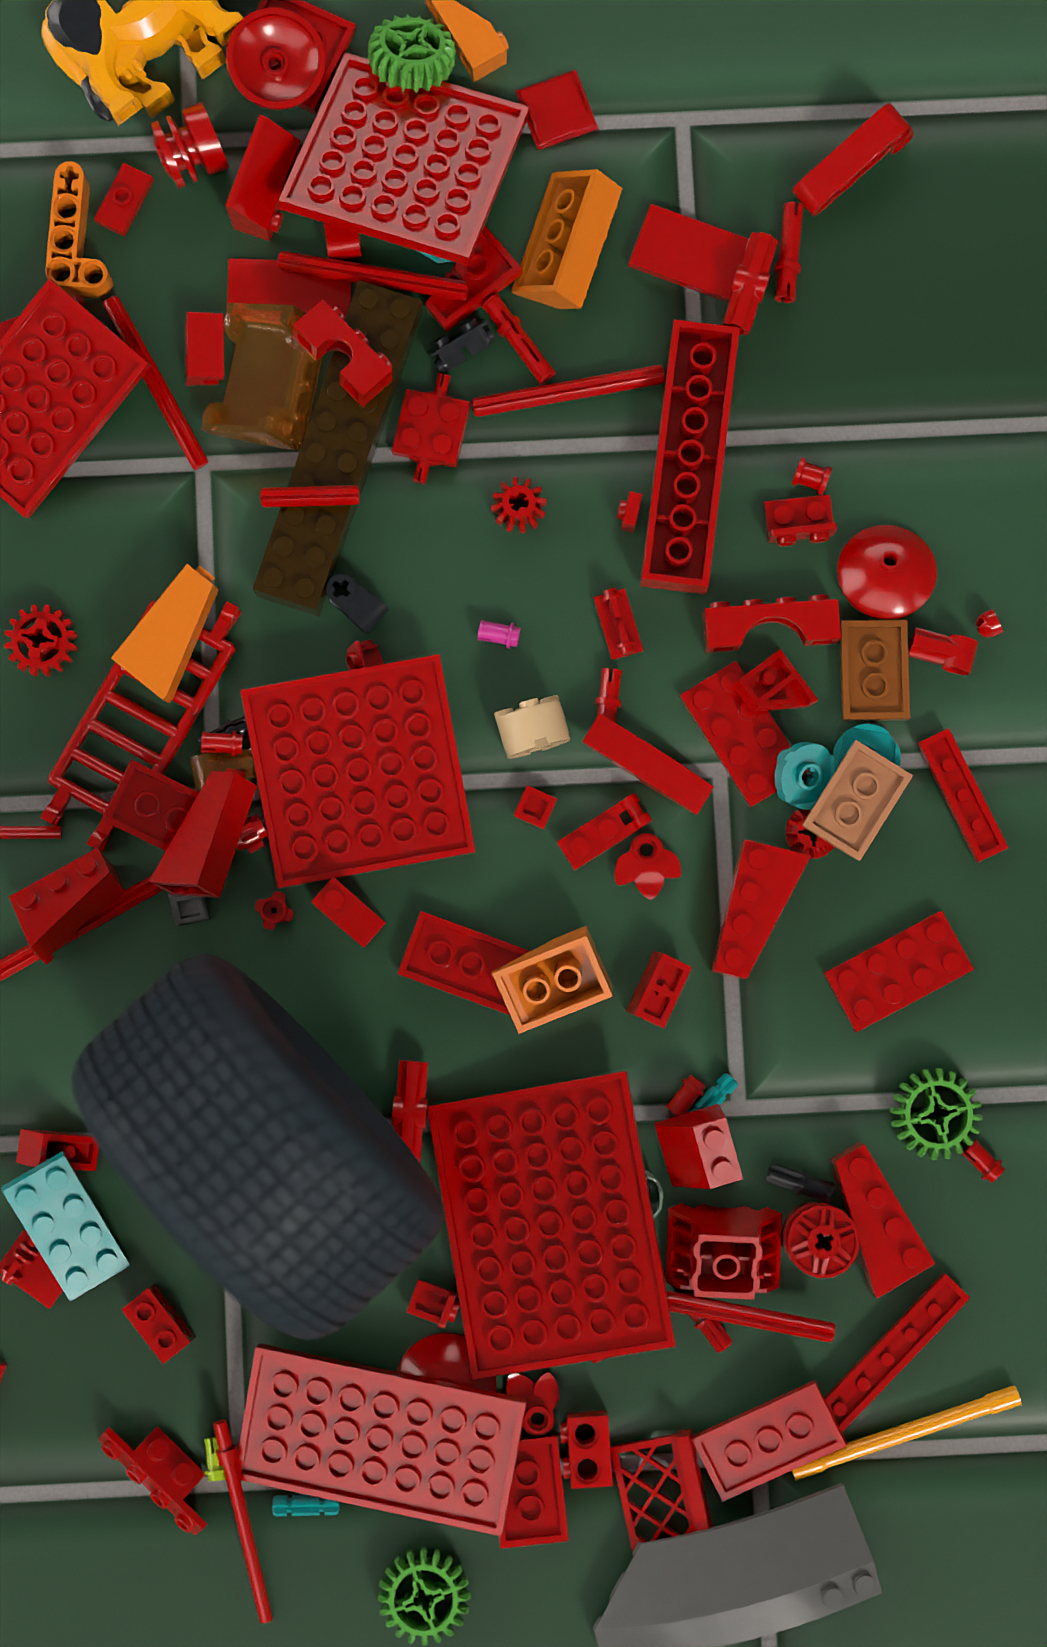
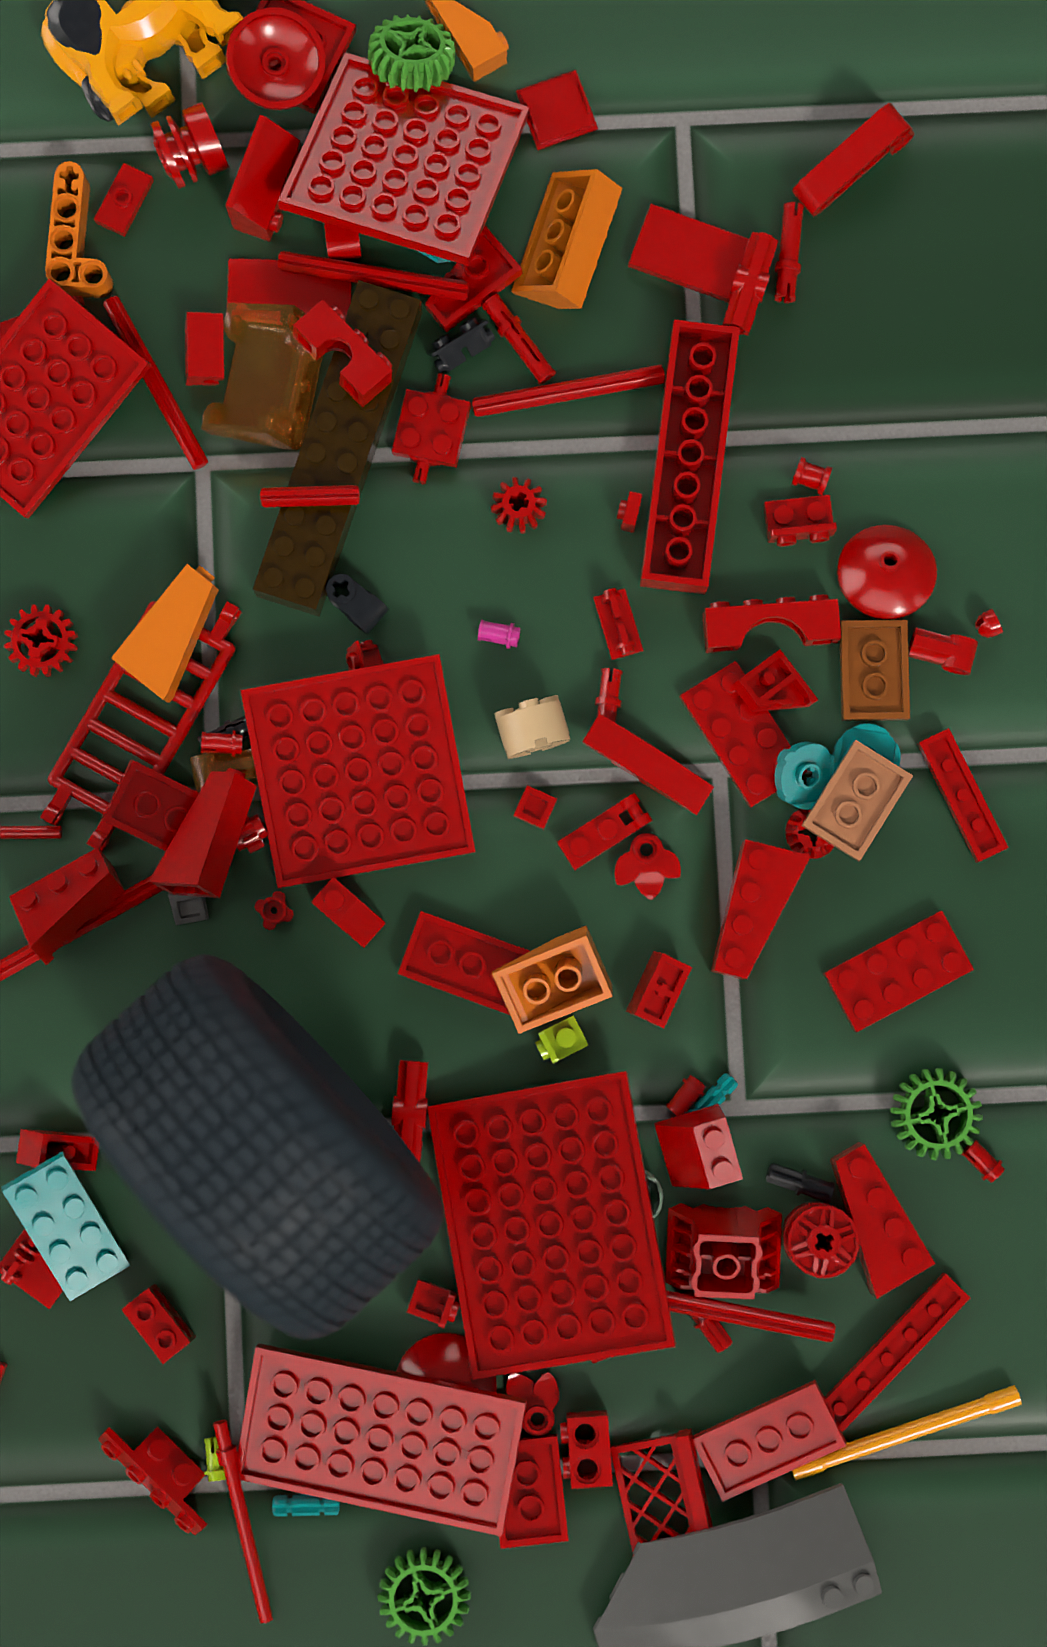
(561, 1040): none -> lime bracket

